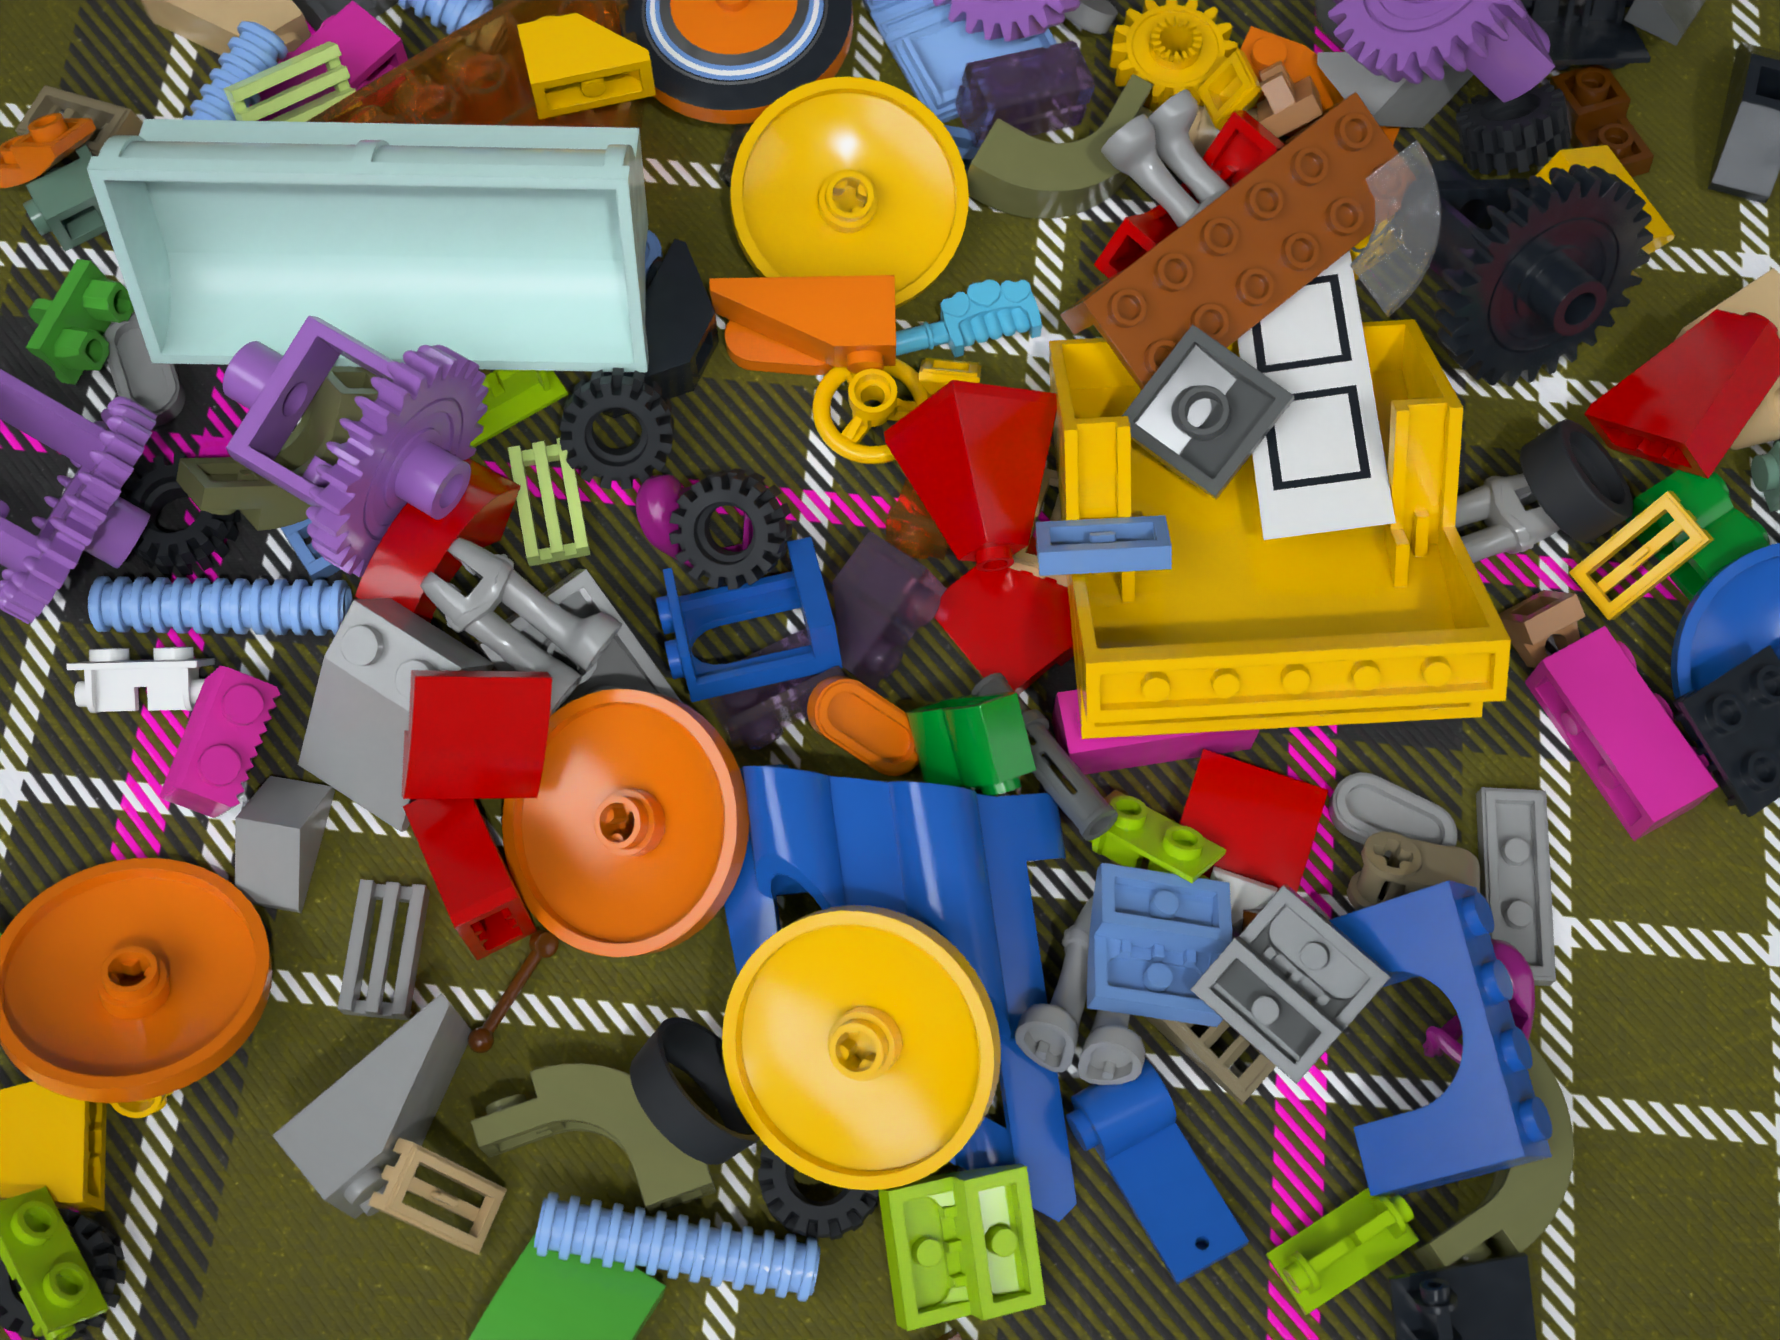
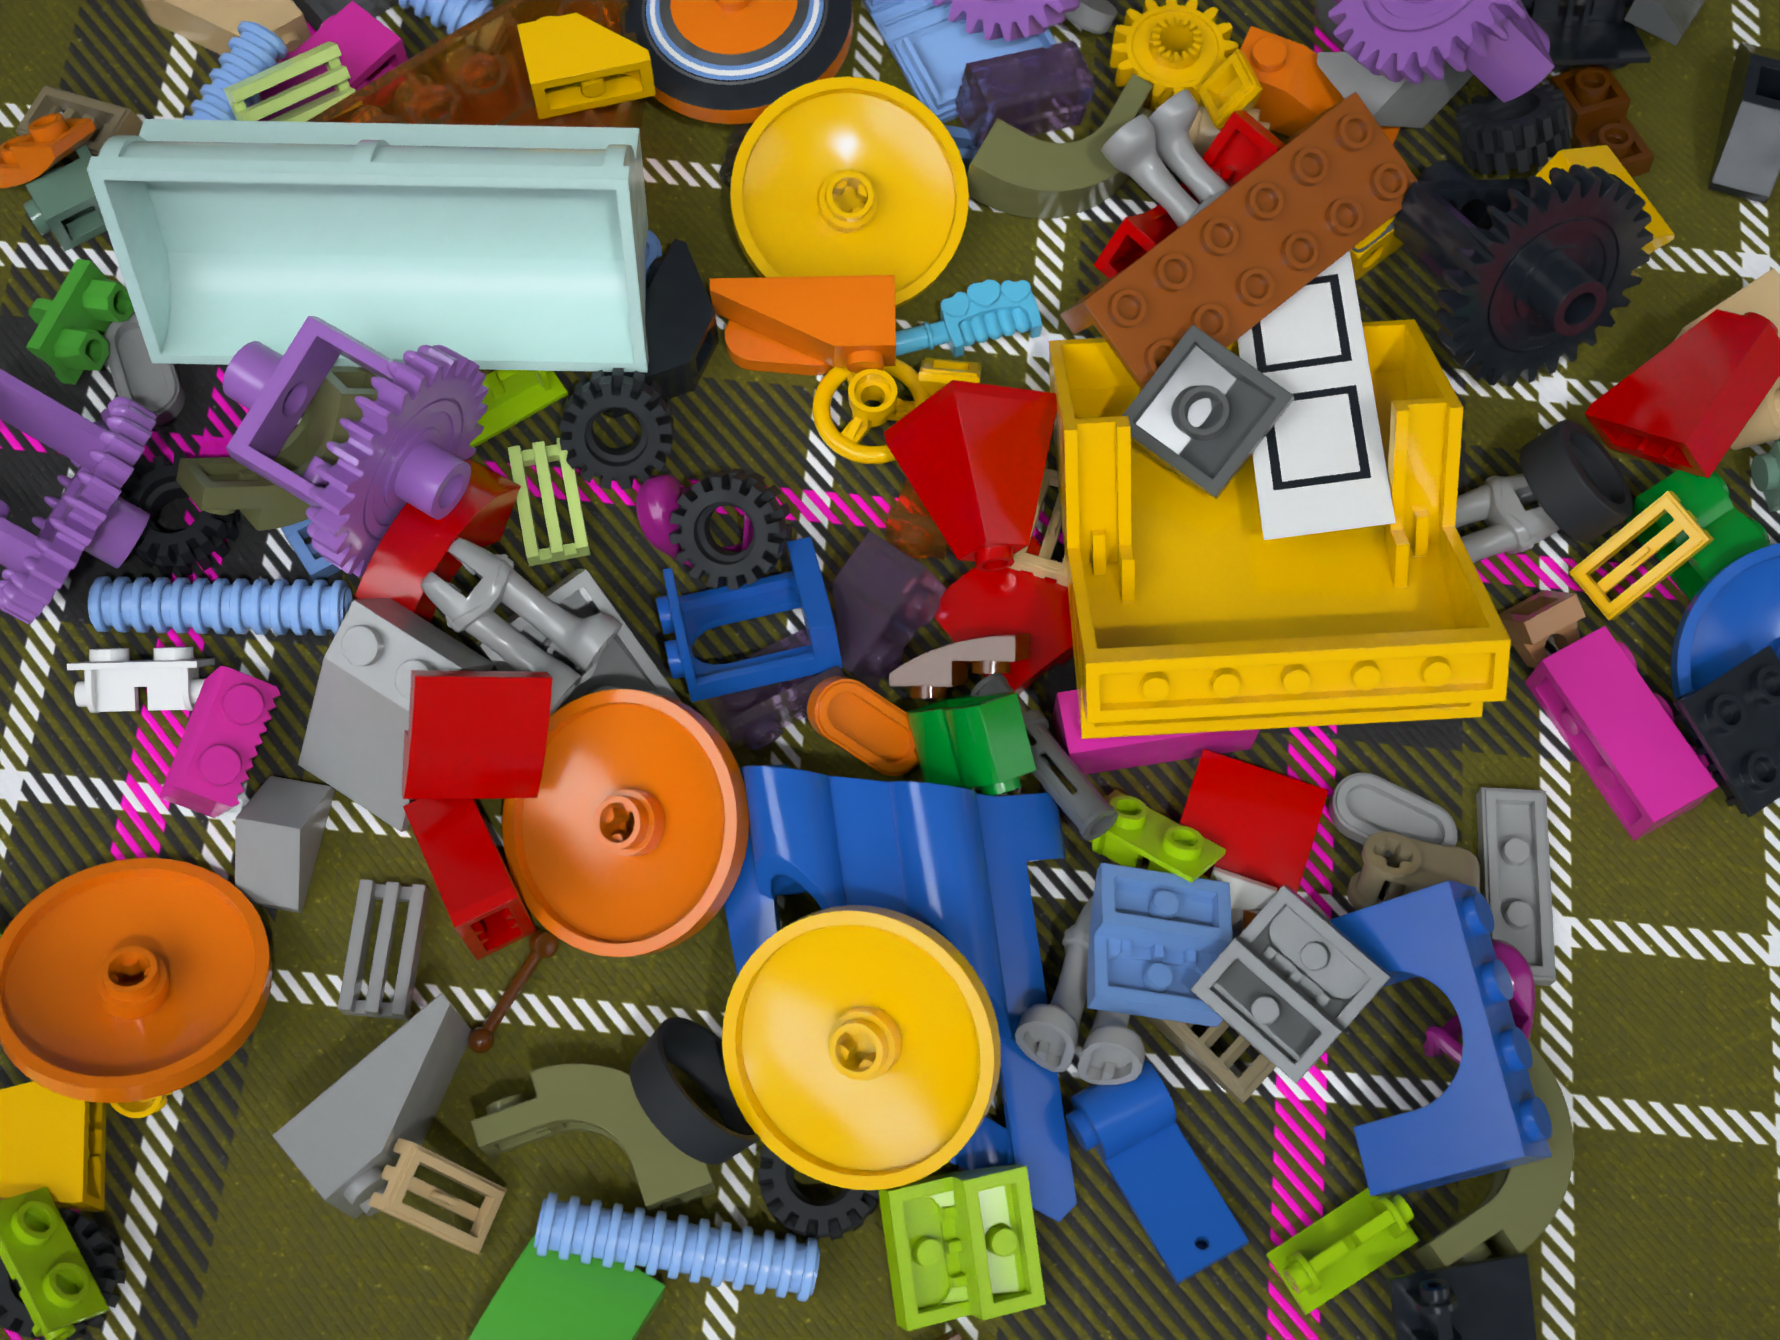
(948, 665): none -> slope
(1103, 545): medium blue tile -> none
(1286, 103): medium nougat tile -> none
(1404, 228): clear tile -> none

